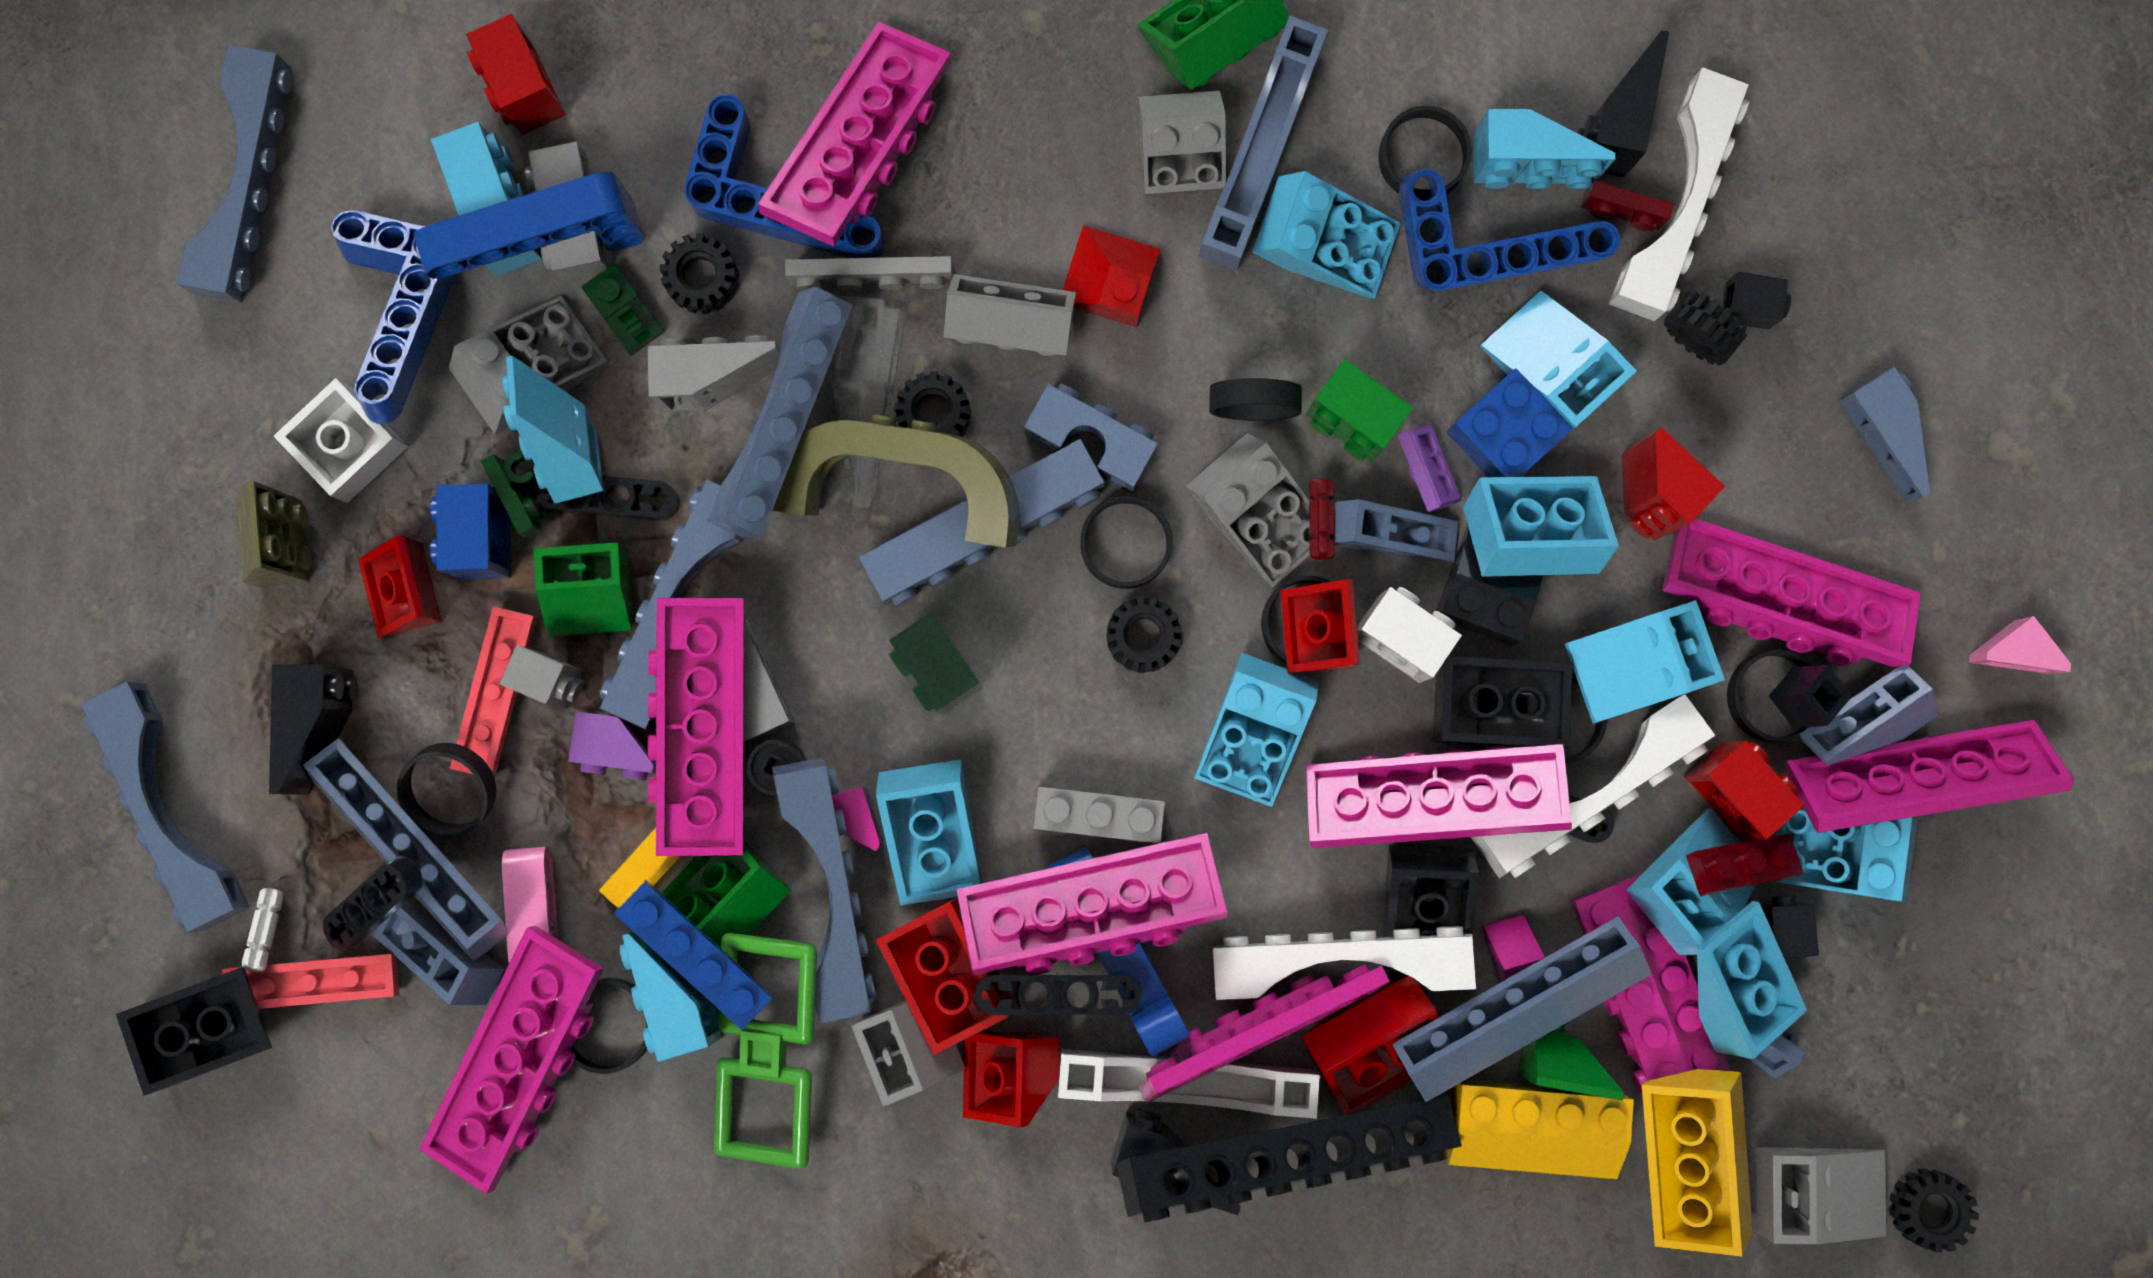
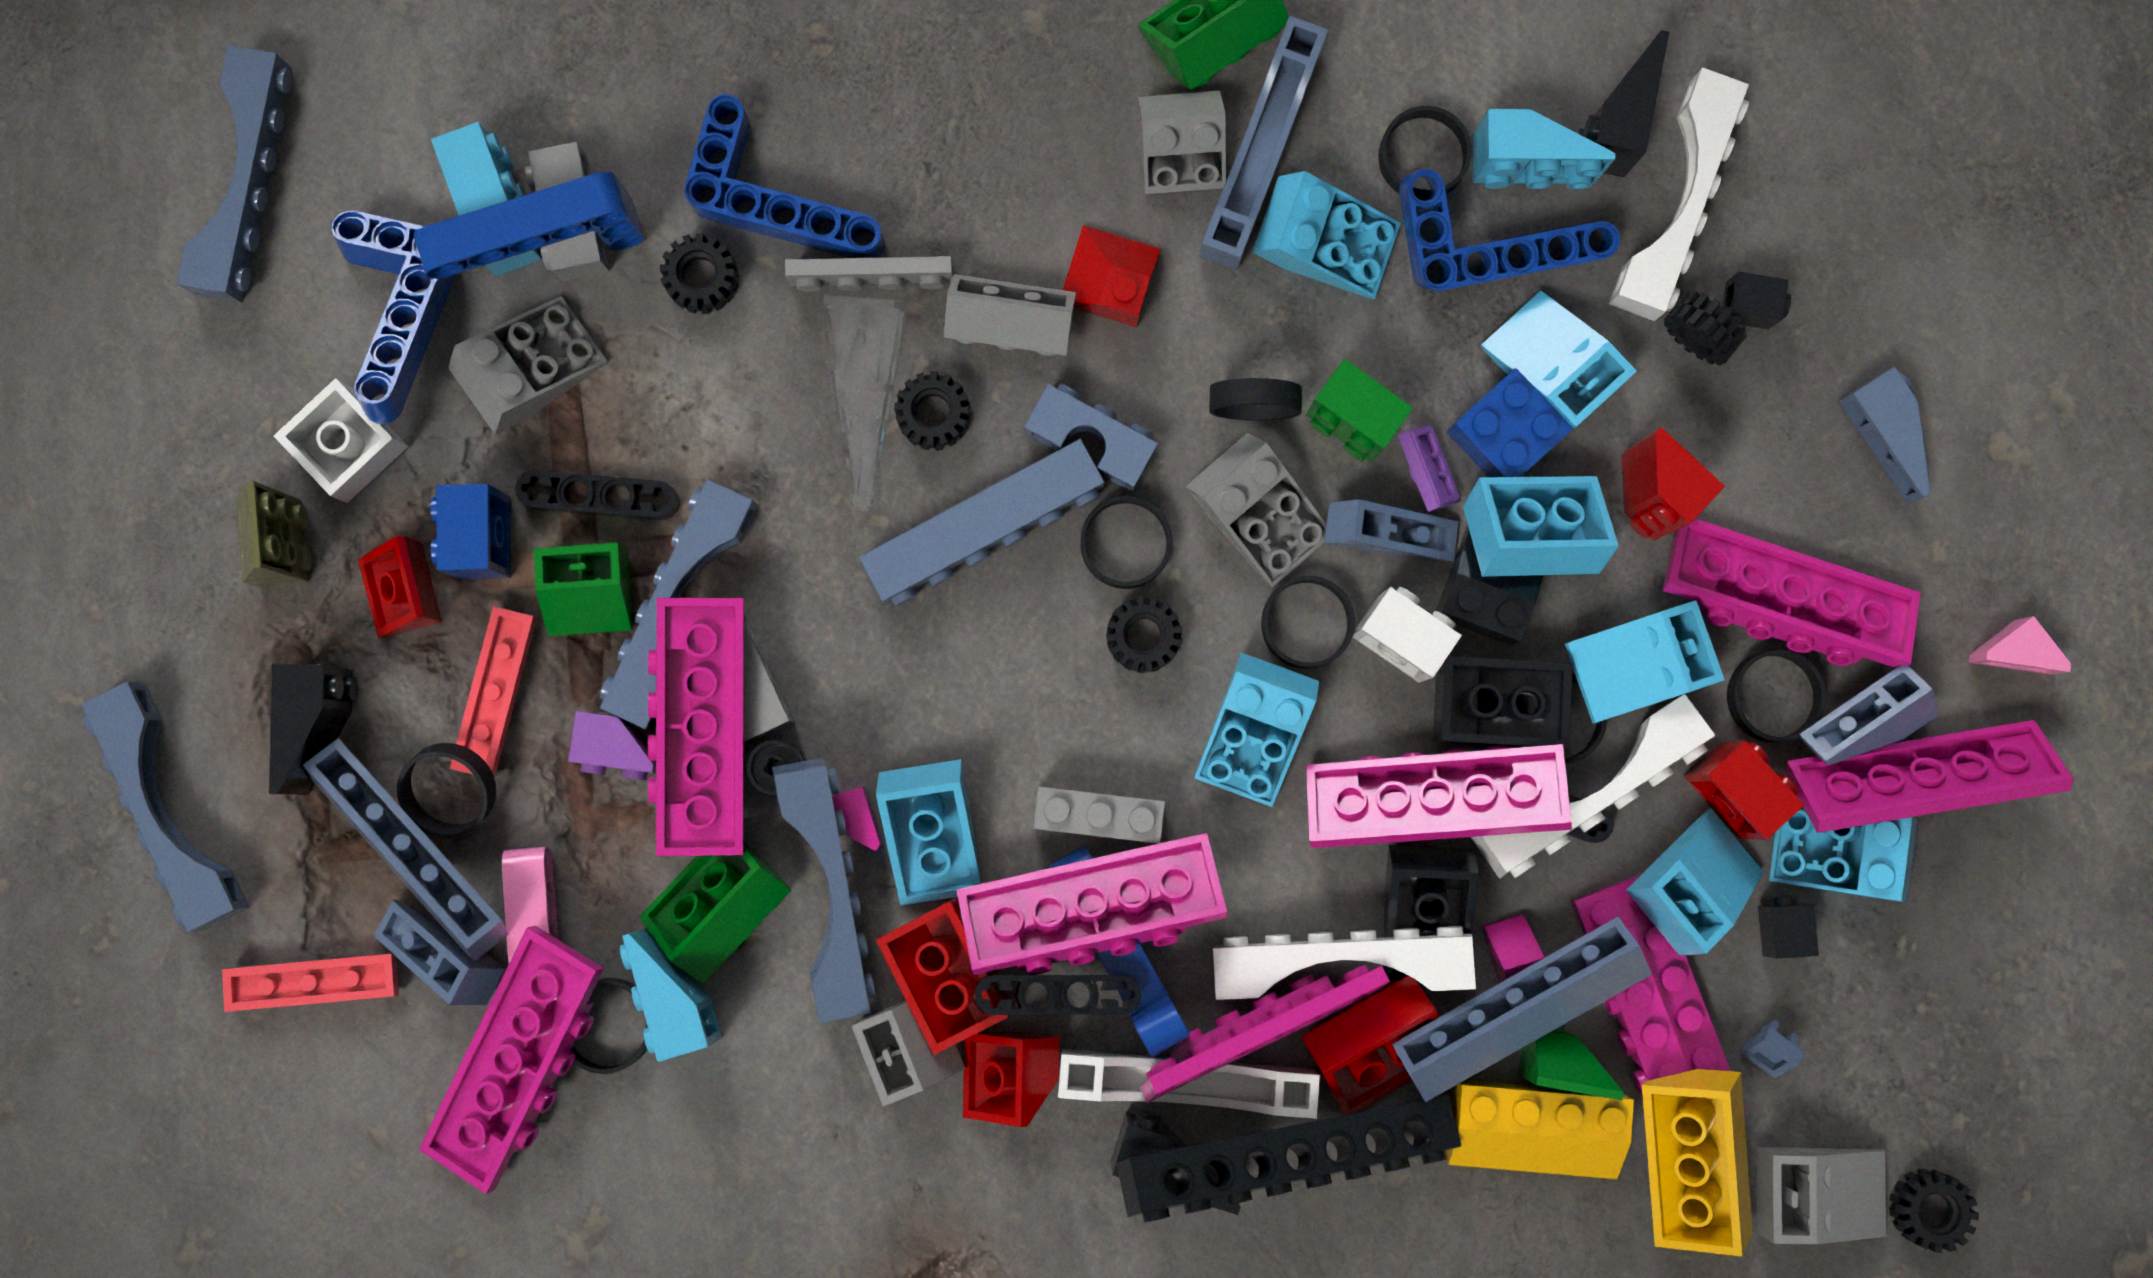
(193, 1031): black slope -> none
(262, 930): white axle -> none
(371, 903): black beam -> none
(513, 75): red brick -> none
(521, 510): dark green plate -> none
(542, 677): light grey brick -> none
(552, 433): medium azure slope -> none
(622, 309): dark green plate -> none
(640, 866): yellow panel -> none
(693, 954): blue plate -> none
(707, 373): light grey slope -> none
(760, 470): sand blue arch -> none
(764, 1056): bright green bar -> none
(858, 136): dark pink plate -> none
(935, 664): clear green brick -> none
(988, 488): olive arch -> none
(1320, 627): red slope -> none
(1321, 519): dark red axle -> none
(1613, 202): dark red plate -> none
(1744, 864): dark red plate -> none
(1745, 986): medium azure slope -> none
(1810, 696): black brick -> none

